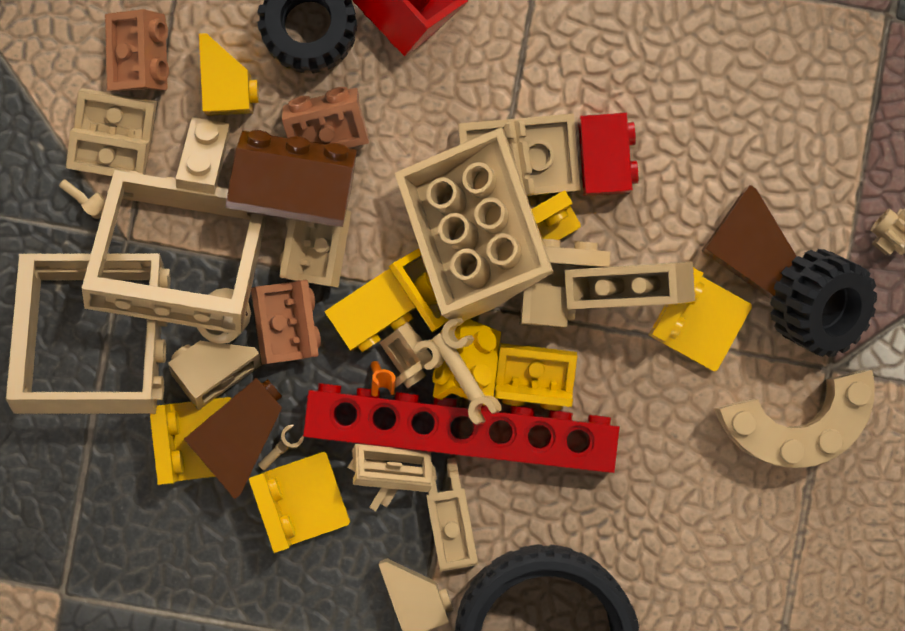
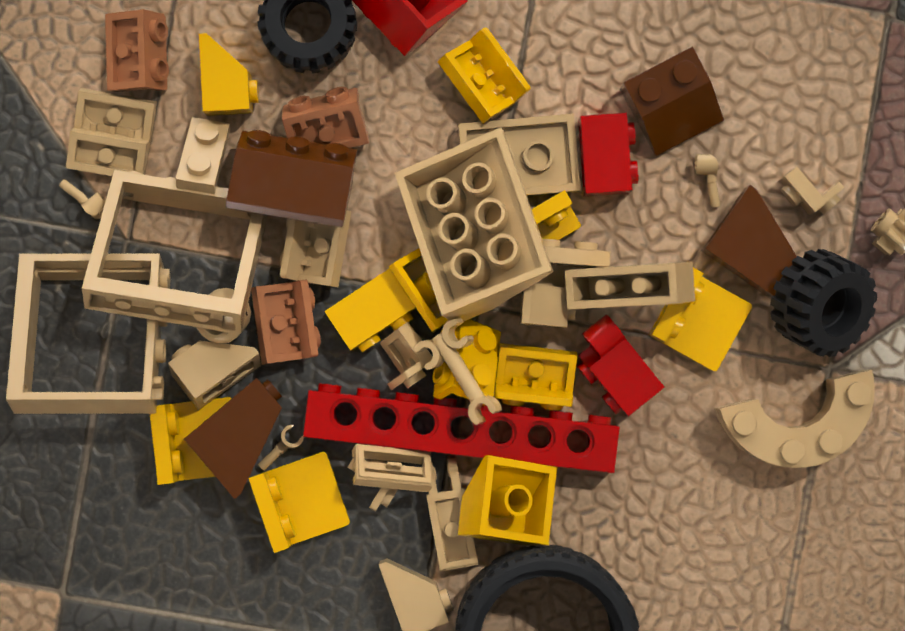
(381, 379): orange hand -> none
(484, 75): none -> yellow bracket
(509, 502): none -> yellow slope
(515, 133): tan axle -> none
(617, 368): none -> red hinge
(673, 101): none -> reddish brown slope
(708, 165): none -> tan hand
(800, 191): none -> tan bracket

